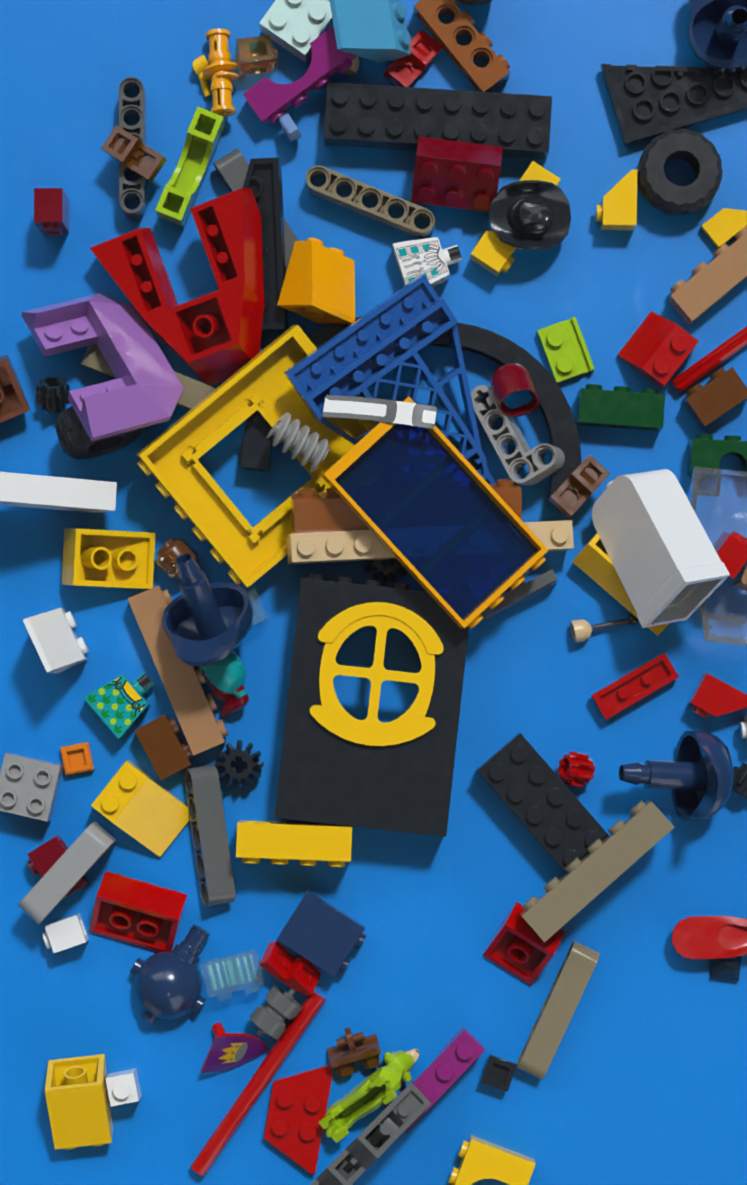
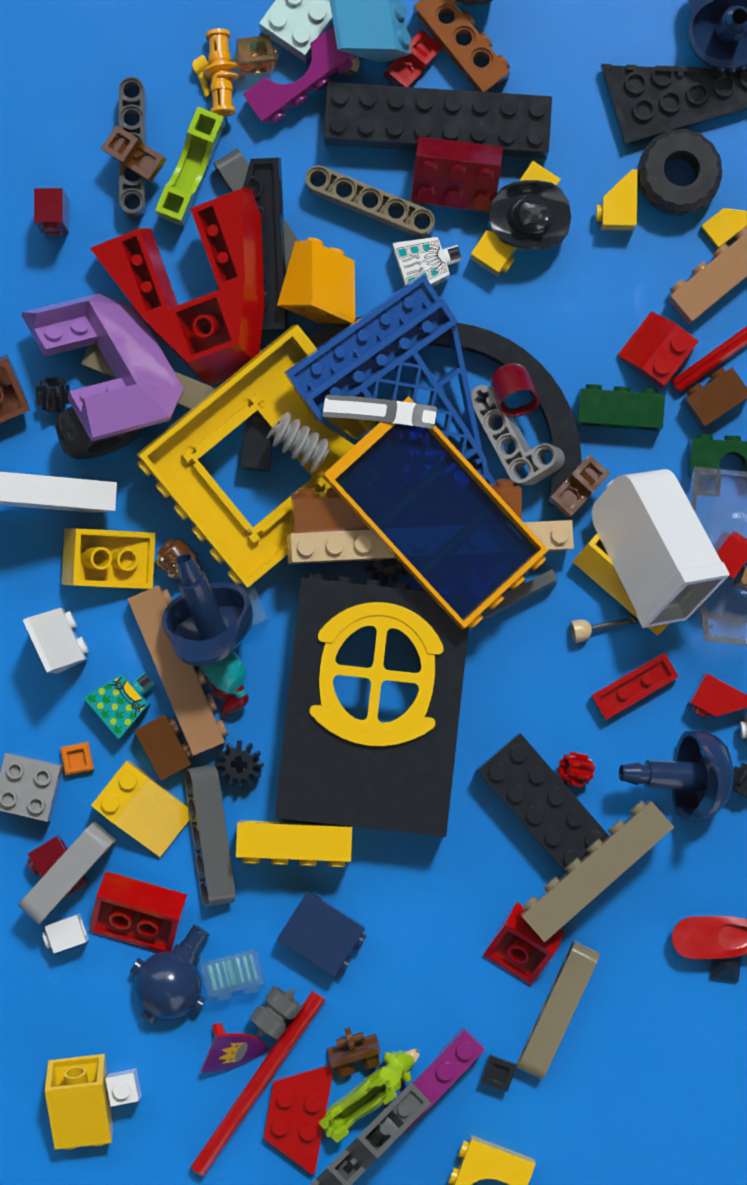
(289, 128): medium blue tile -> none
(292, 971): red slope -> none
(565, 350): lime plate -> none

